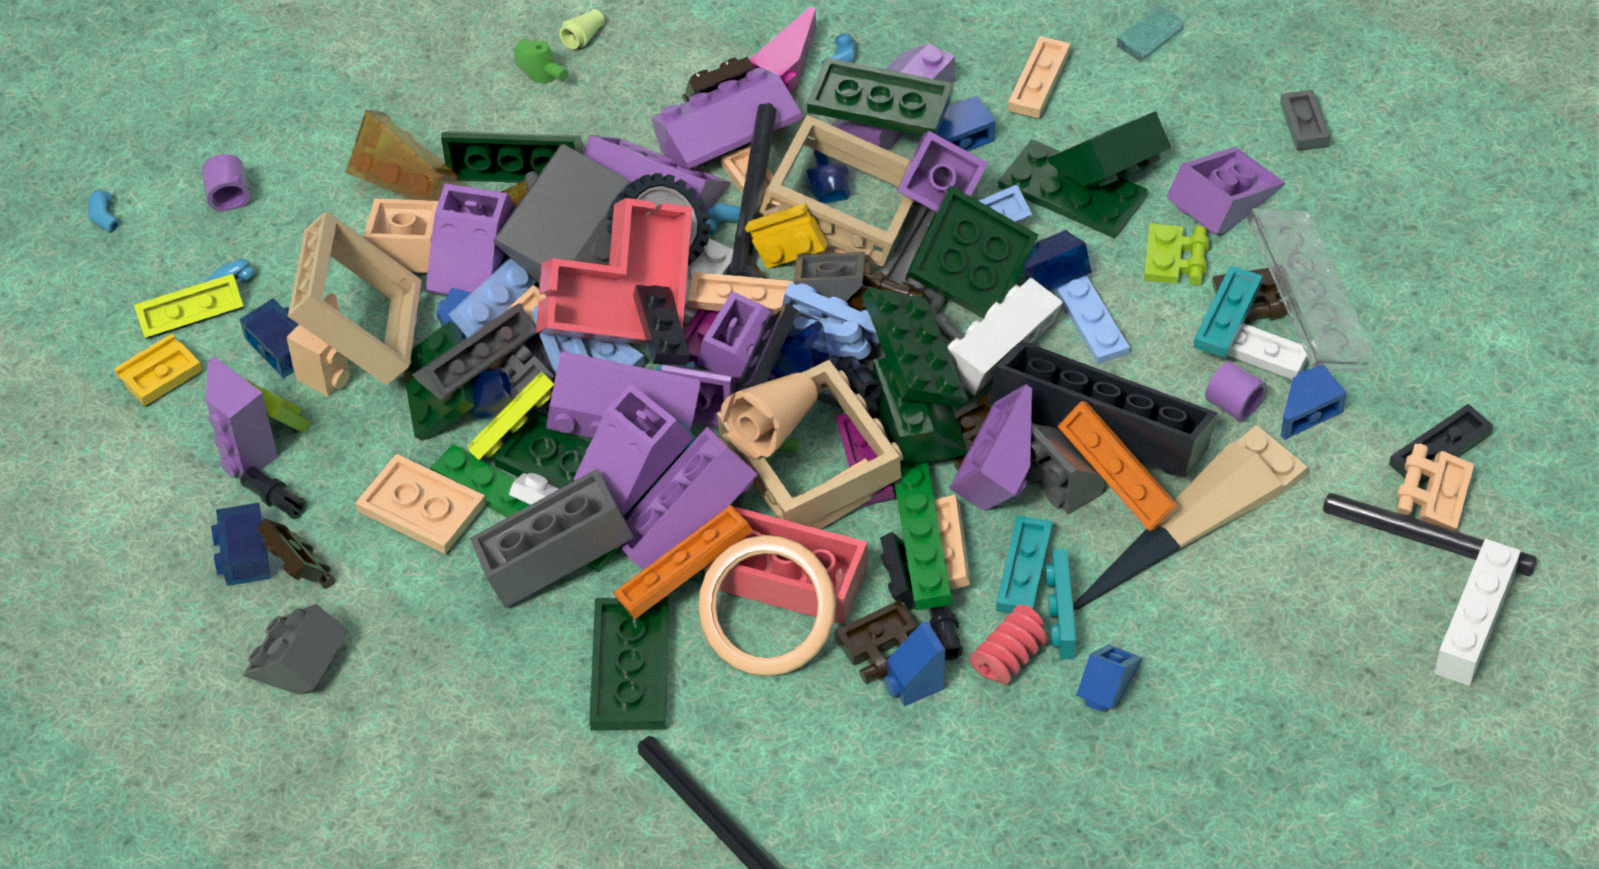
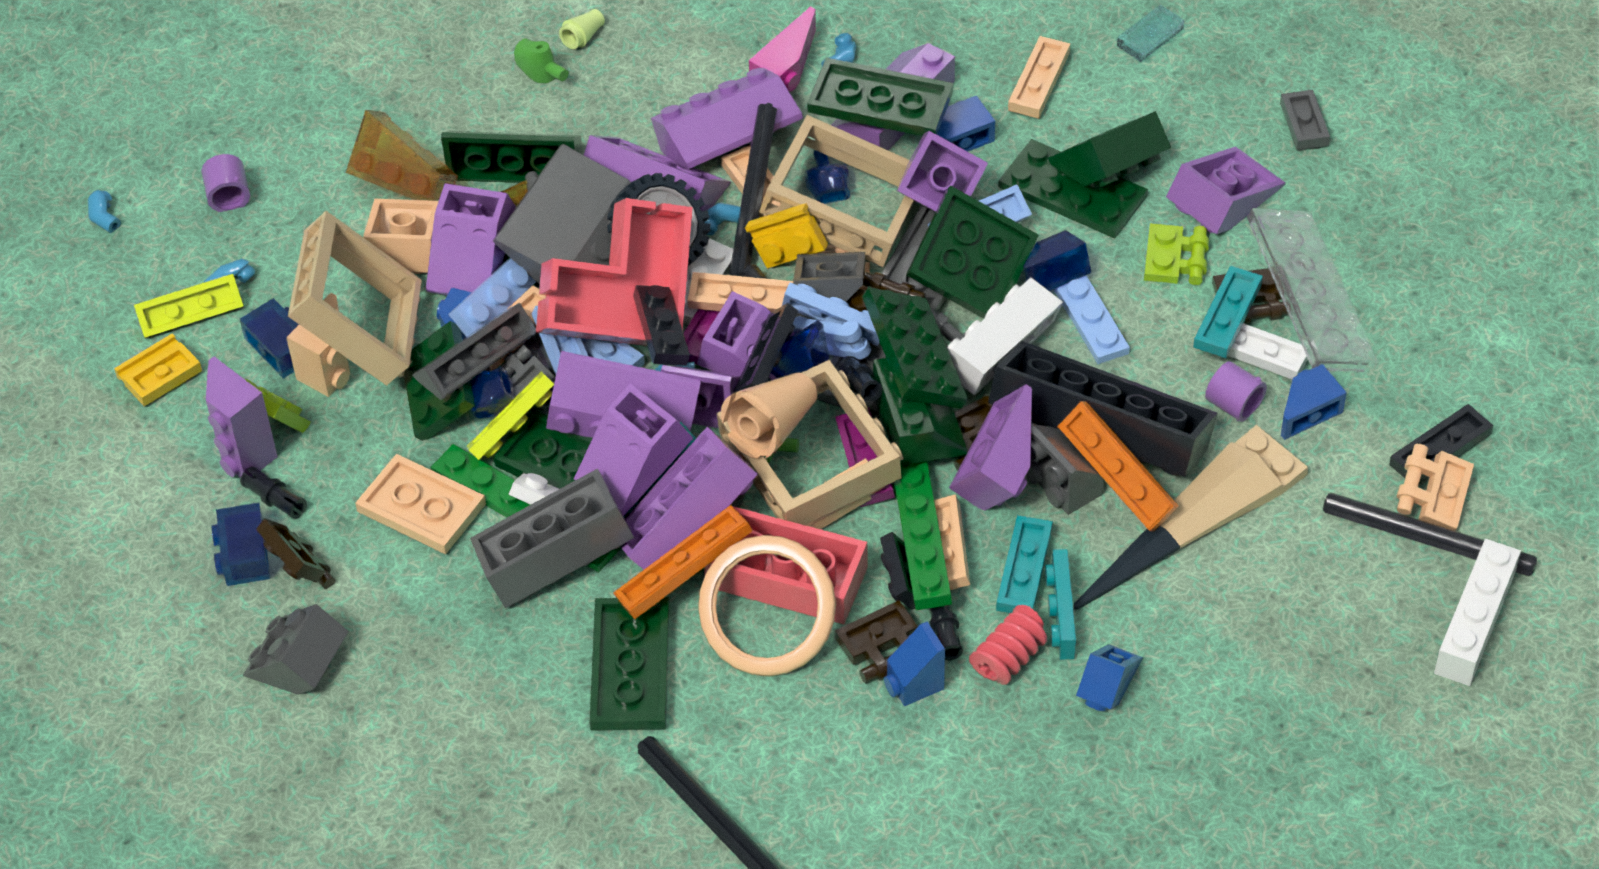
(708, 81): dark brown plate -> none

